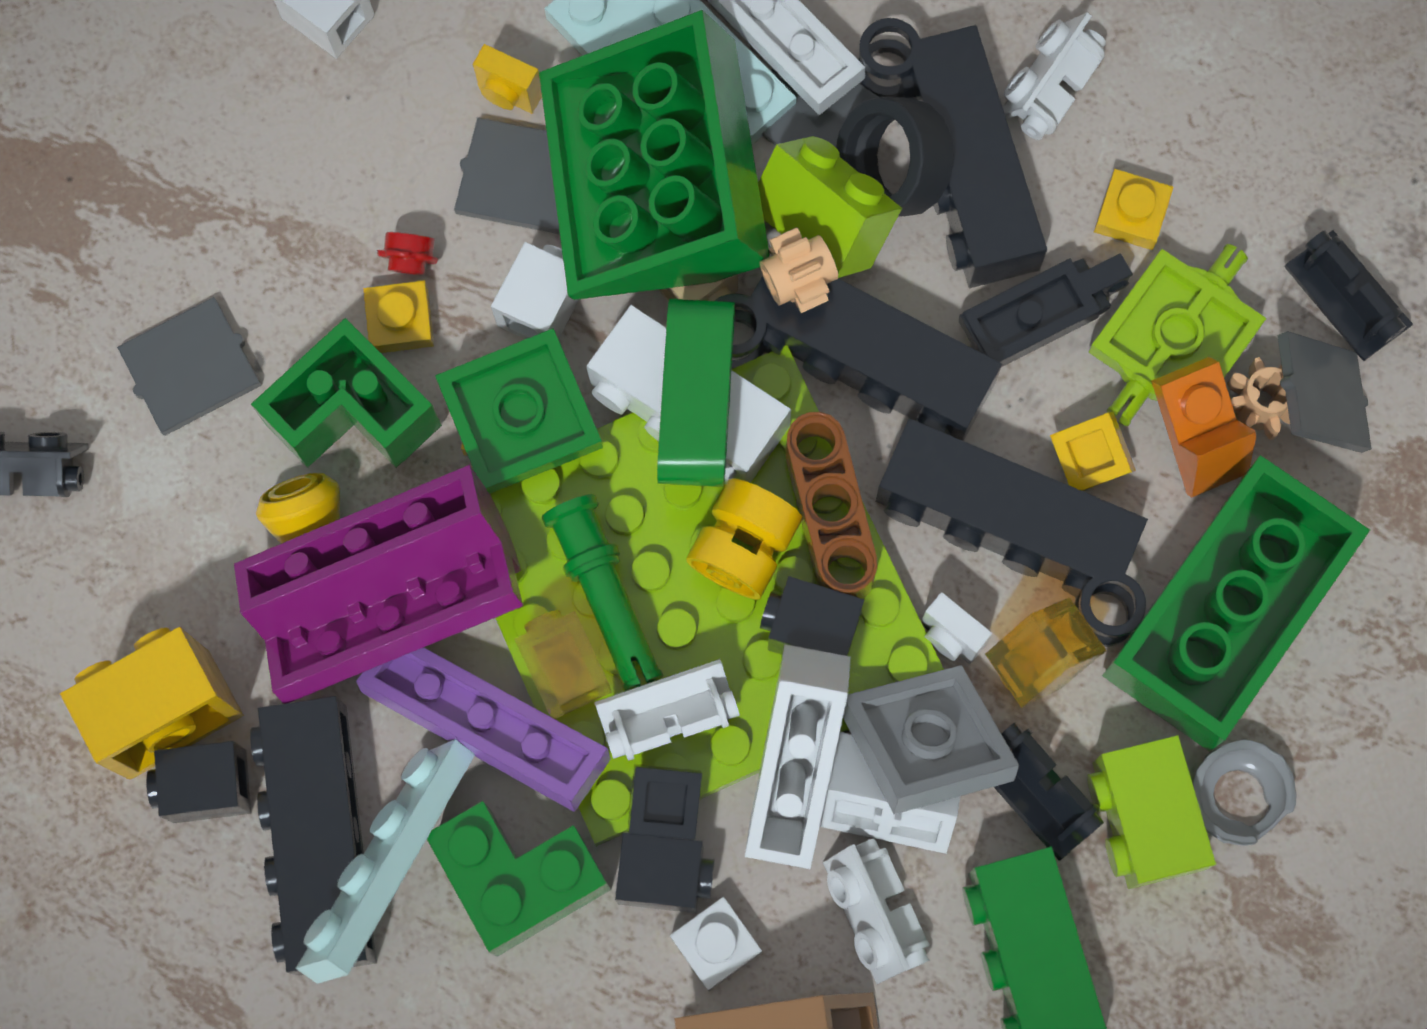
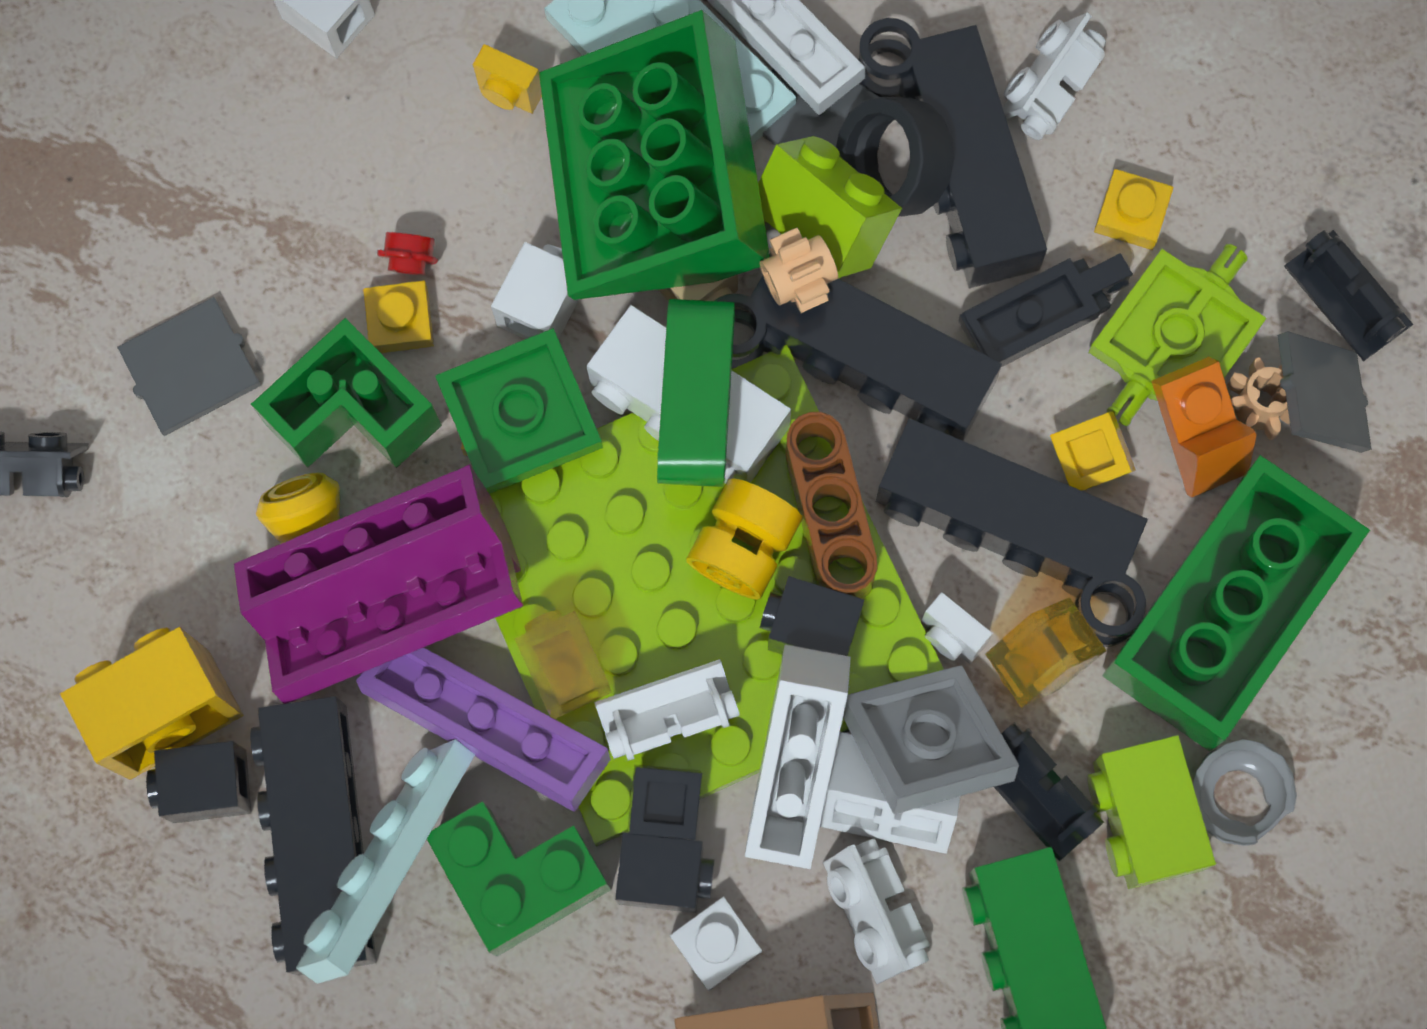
(508, 177): dark grey piece -> none
(593, 564): green pin -> none

